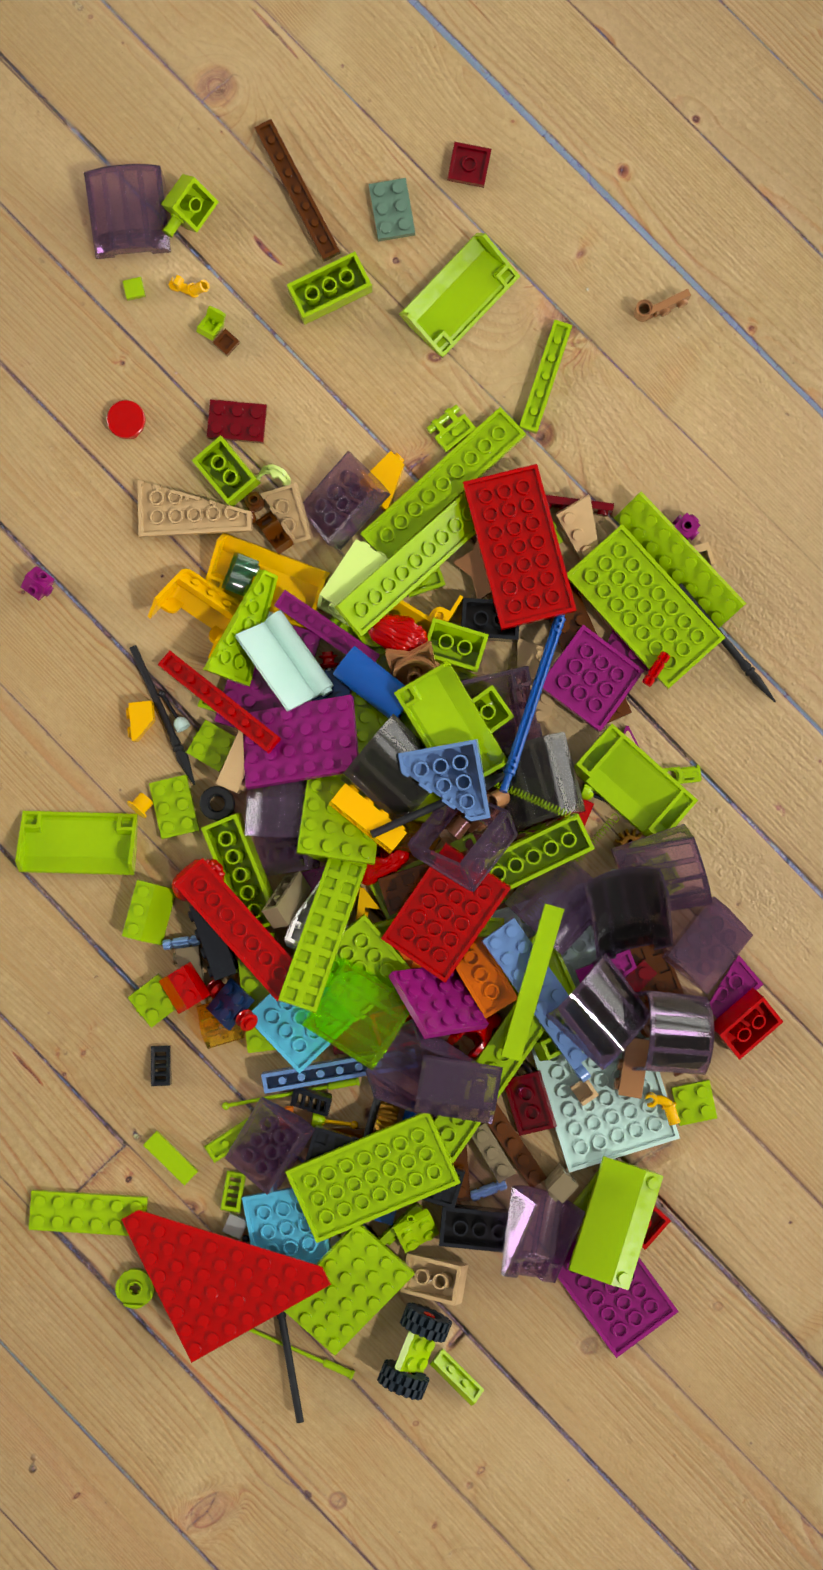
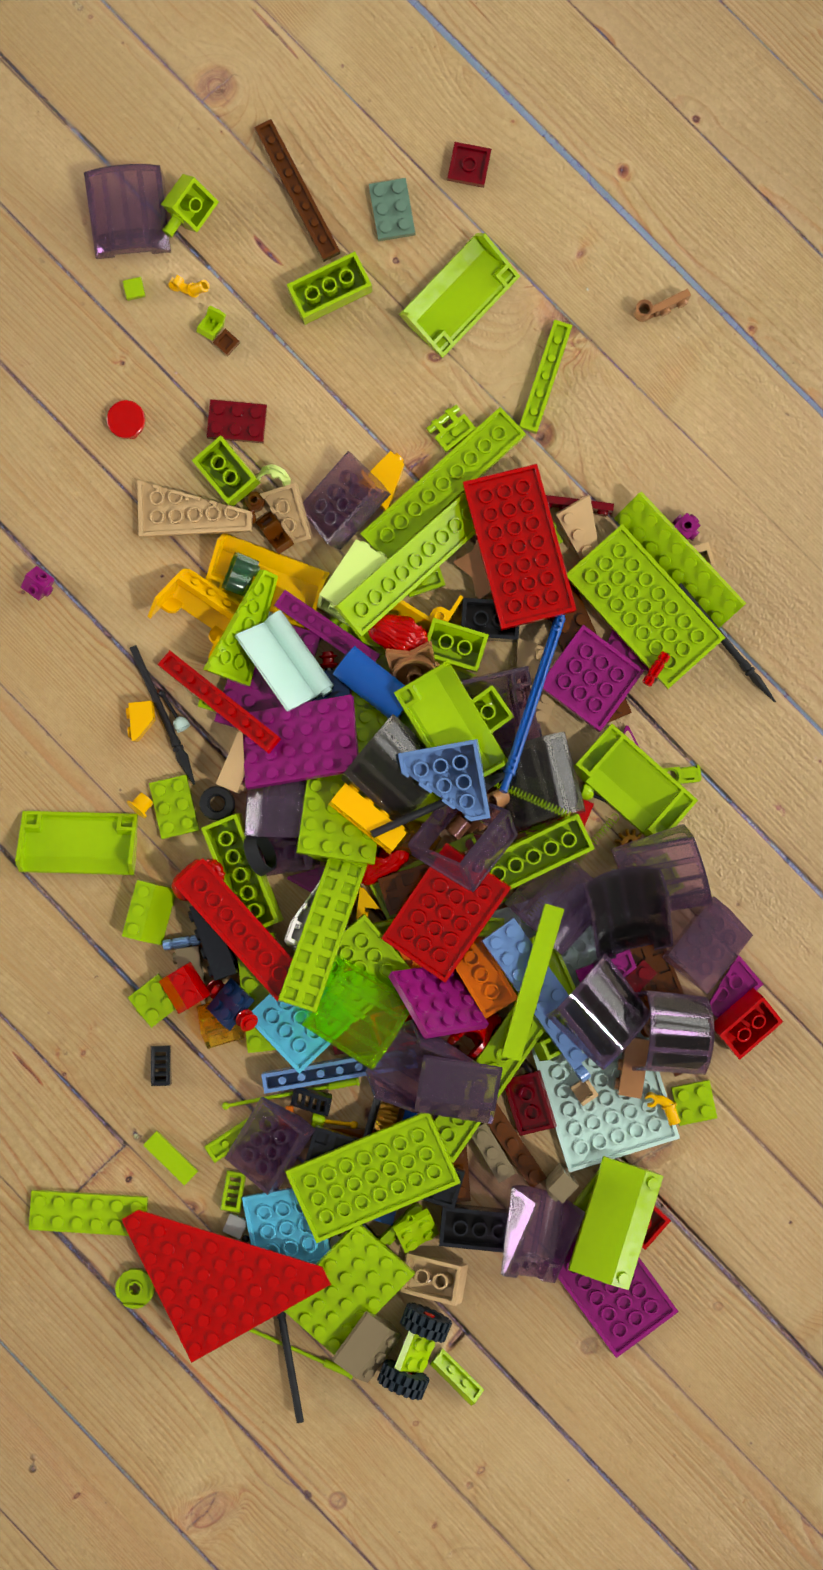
(211, 745): lime plate -> none
(254, 857): none -> black tyre
(286, 900): dark tan brick -> none
(367, 1346): none -> dark tan slope
(487, 1190): light blue axle -> none

